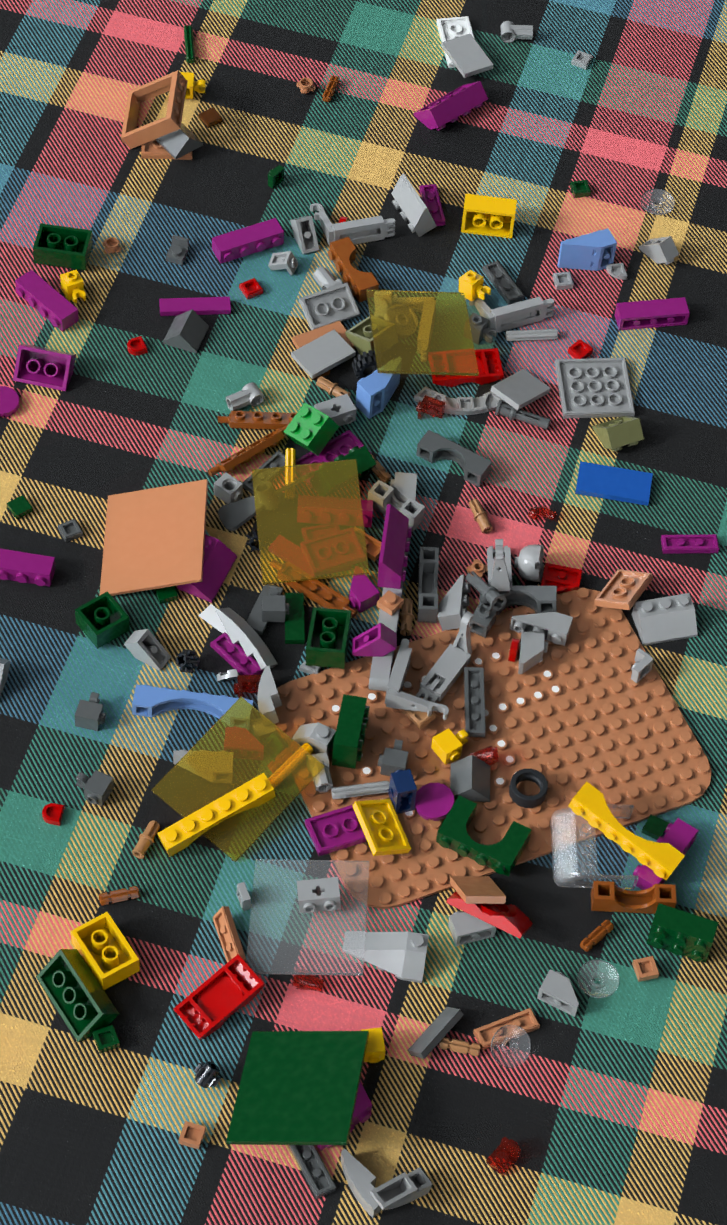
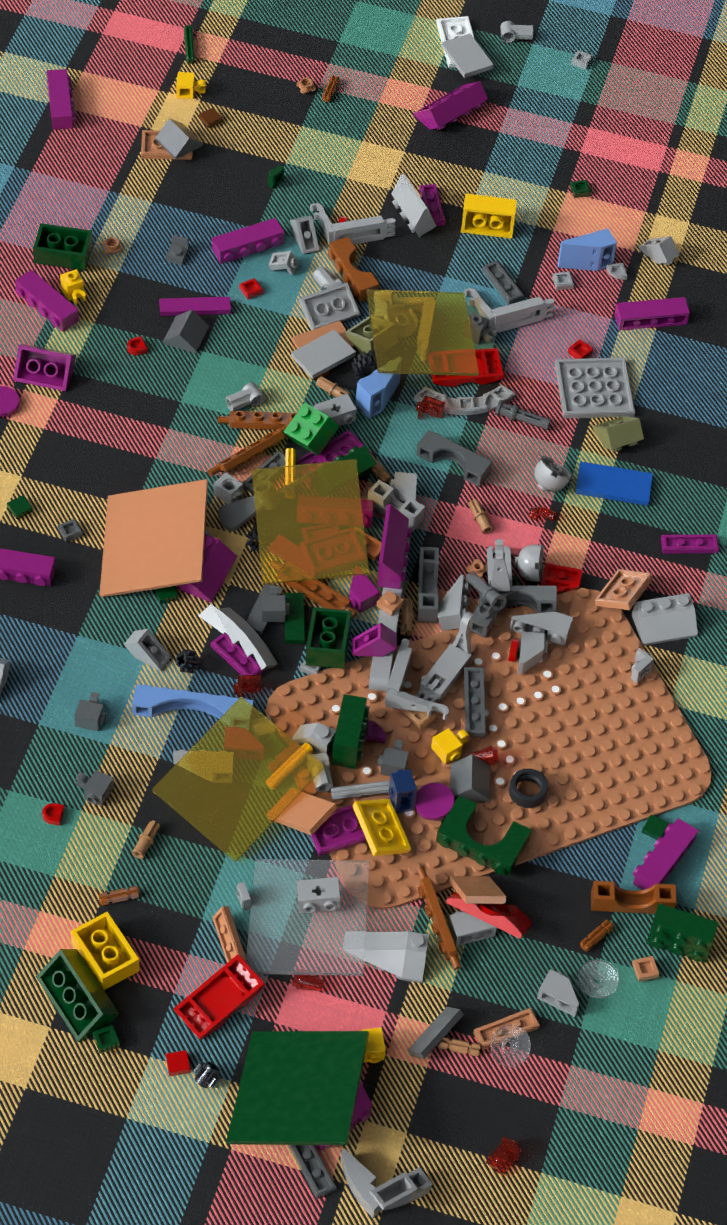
(59, 99): none -> magenta brick
(102, 619): dark green brick -> none
(172, 82): nougat window -> none
(177, 1063): none -> red tile
(192, 1135): nougat plate -> none
(229, 675): light grey tile -> none
(243, 798): yellow arch -> none
(268, 696): light grey slope -> none
(306, 813): none -> nougat tile
(375, 733): none -> magenta tile
(439, 924): none -> dark orange plate
(472, 286): yellow brick -> none
(520, 389): light grey tile -> none
(537, 334): light grey axle -> none
(550, 475): none -> light grey cylinder
(575, 850): clear windscreen -> none
(657, 201): clear dish -> none
(657, 856): yellow arch -> none

